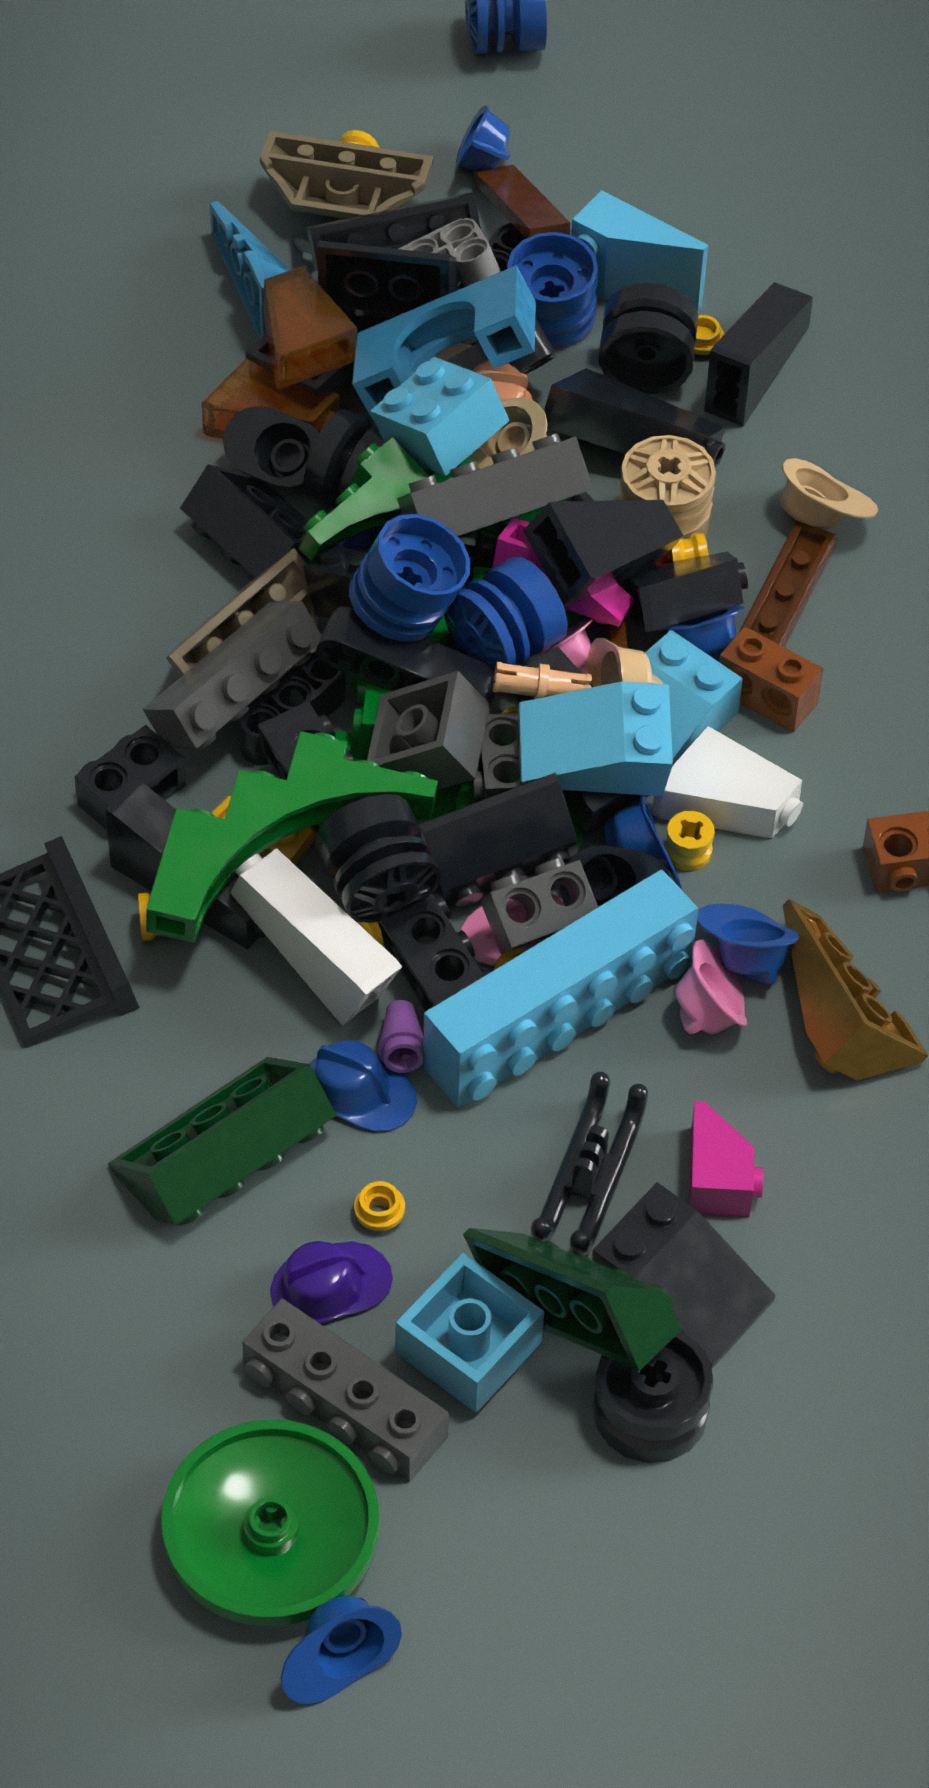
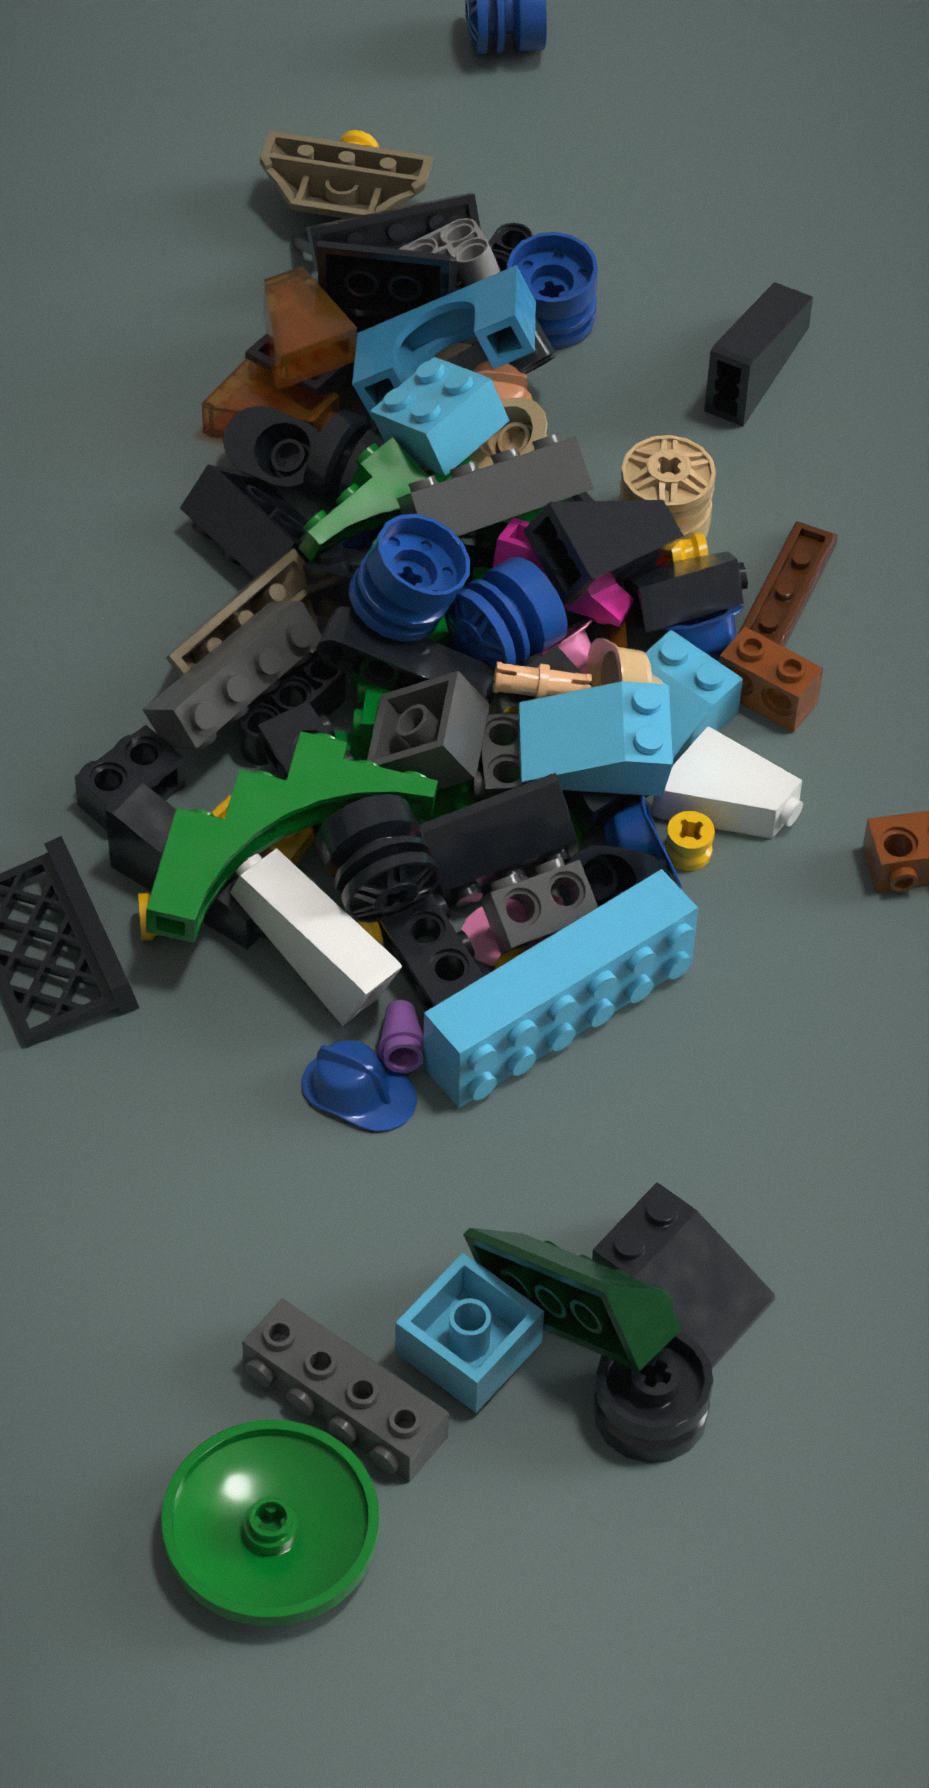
(224, 1140): dark green slope -> none
(246, 262): dark azure wedge -> none
(333, 1279): dark purple piece -> none
(339, 1647): blue piece -> none
(379, 1194): yellow plate -> none
(483, 142): blue piece -> none
(520, 201): reddish brown tile -> none
(588, 1166): black piece -> none
(621, 416): black slope -> none
(639, 249): medium azure slope -> none
(648, 337): black wheel -> none
(707, 334): yellow plate -> none
(709, 993): bright pink piece -> none
(721, 1166): dark pink slope -> none
(748, 940): blue piece -> none
(819, 498): tan piece -> none
(840, 1005): pearl gold wedge -> none

